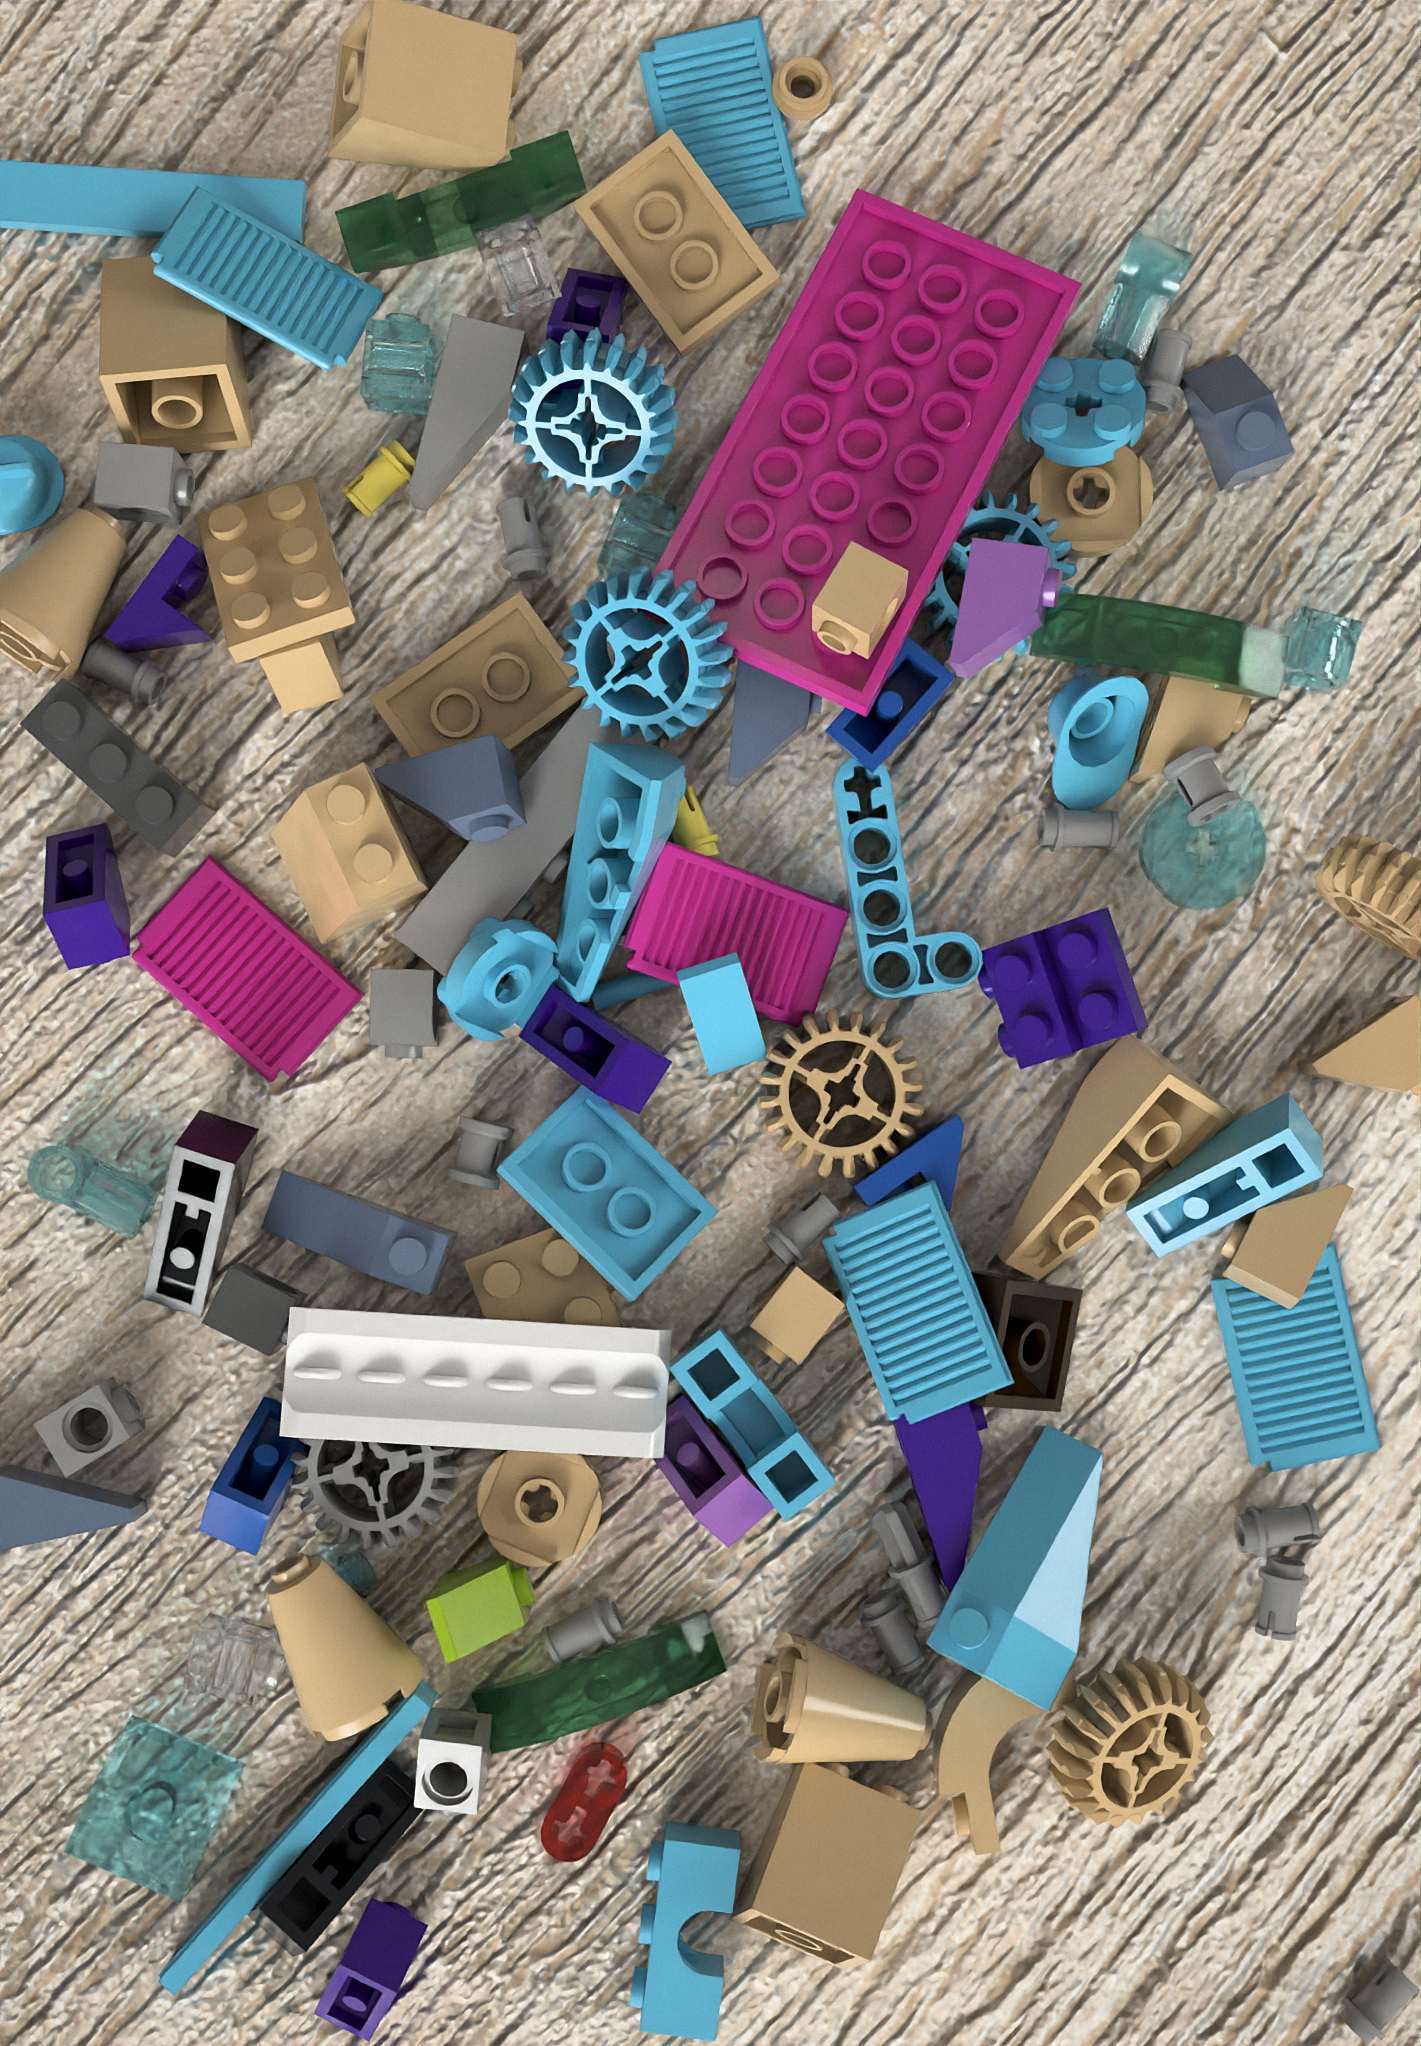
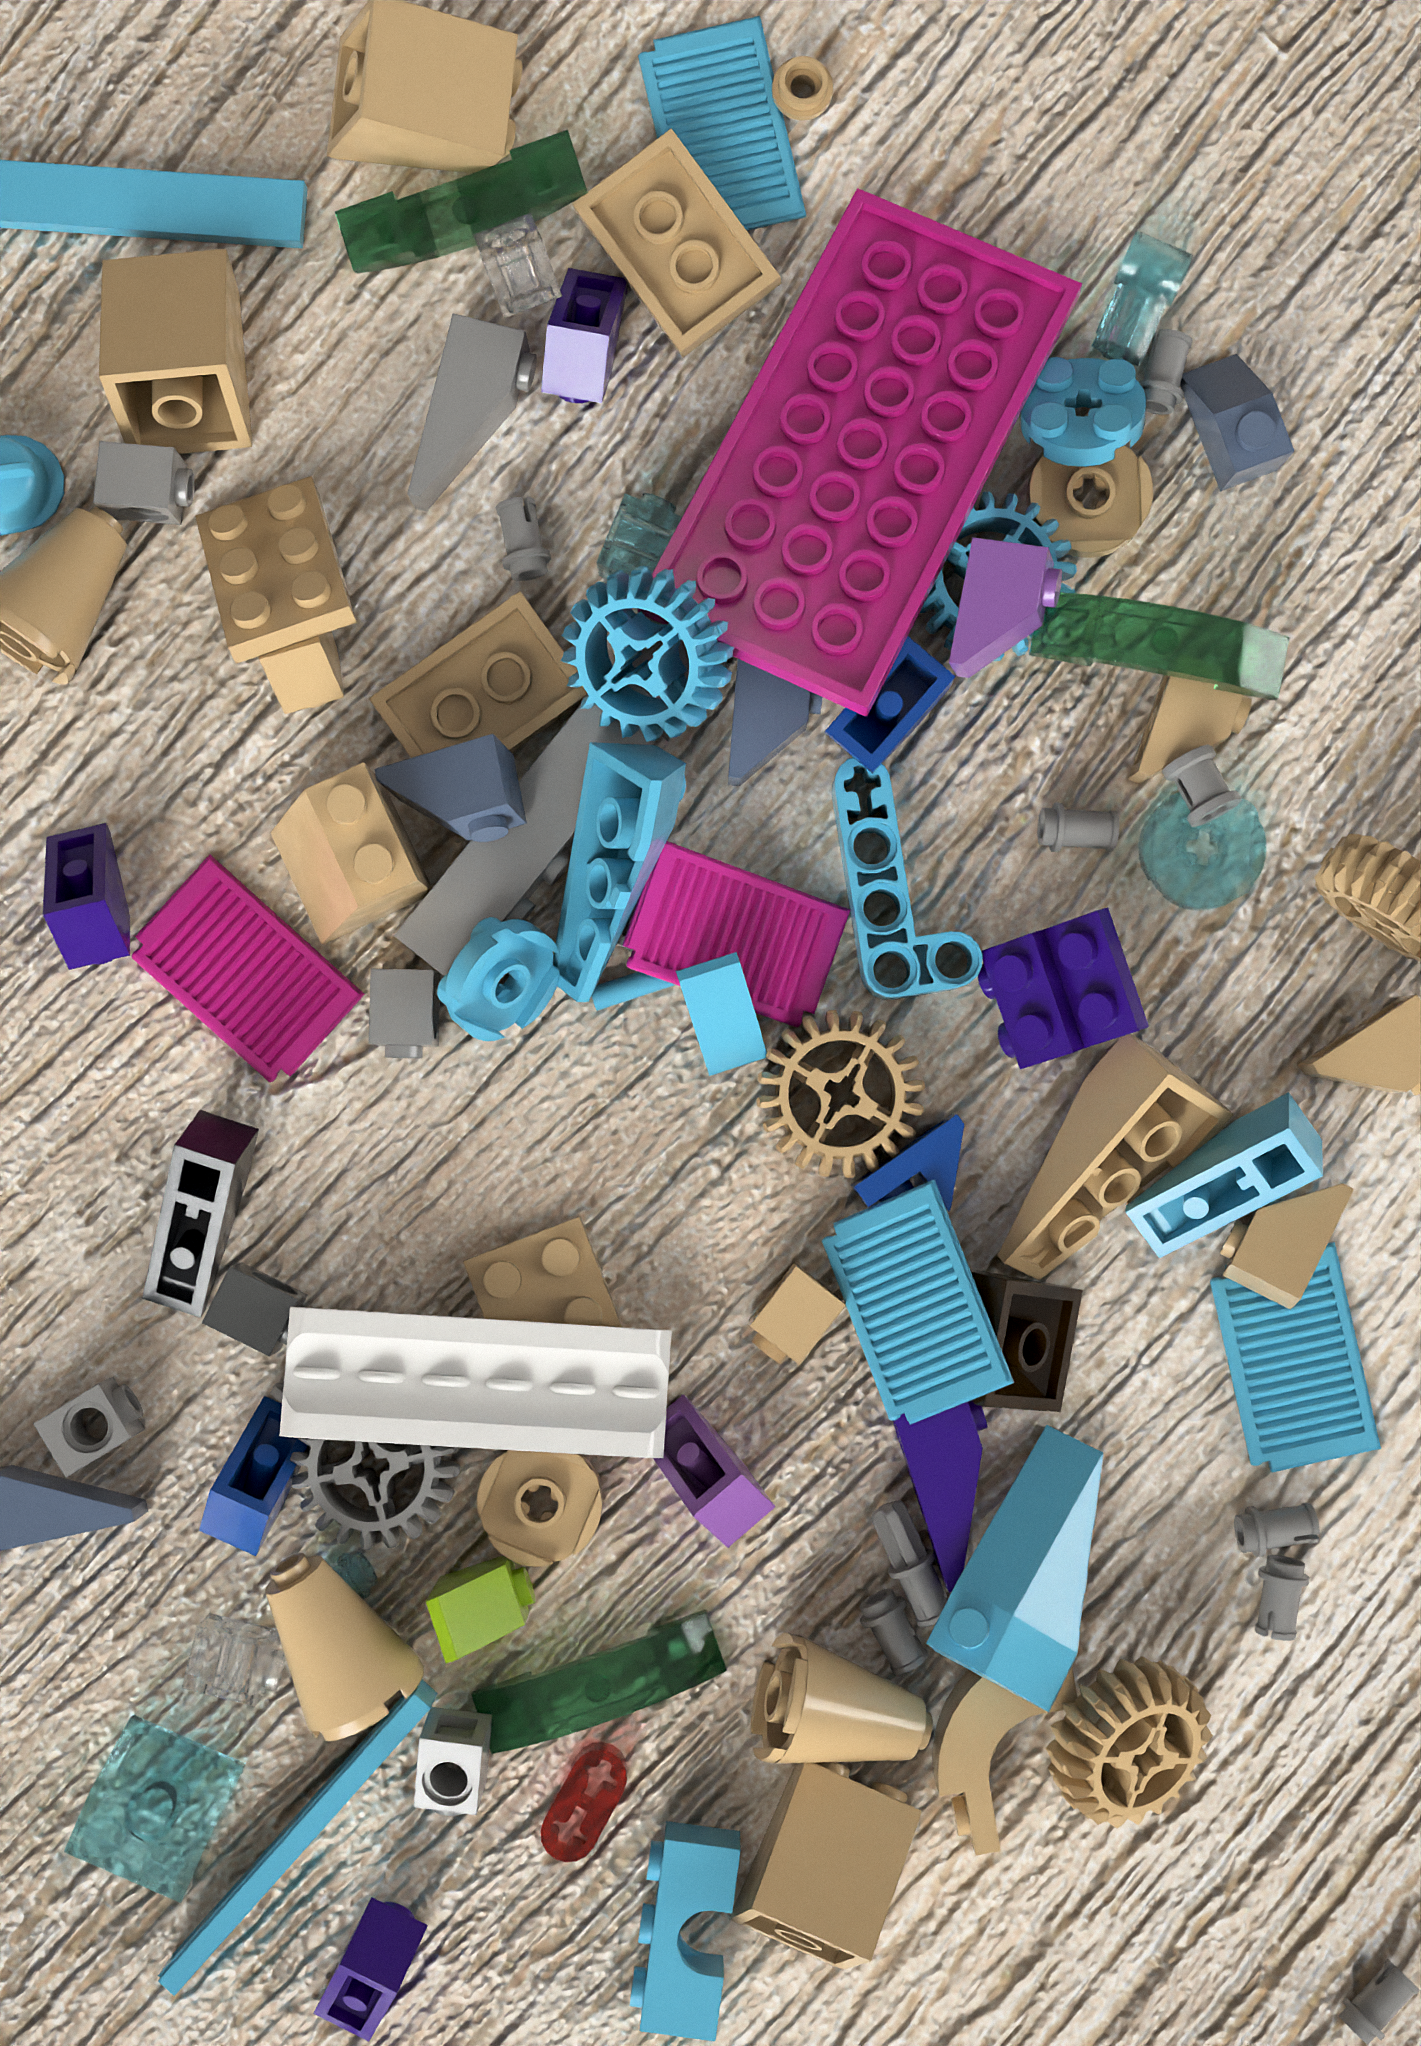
(97, 1191): clear light blue piece -> none
(117, 768): dark grey brick -> none
(124, 672): light grey pin -> none
(151, 615): dark purple slope -> none
(265, 280): medium azure window -> none
(338, 1860): black slope -> none
(359, 1233): sand blue slope -> none
(380, 478): light yellow pin -> none
(398, 365): clear light blue brick -> none
(479, 1153): light grey bush -> none
(563, 427): medium azure gear -> none
(584, 1630): light grey pin -> none
(595, 1050): dark purple slope -> none
(607, 1192): medium azure plate -> none
(691, 827): light yellow pin -> none
(752, 1421): medium azure arch -> none
(801, 1227): light grey pin -> none
(858, 601): tan brick -> none
(1096, 735): medium azure piece -> none
(1319, 649): clear light blue brick -> none

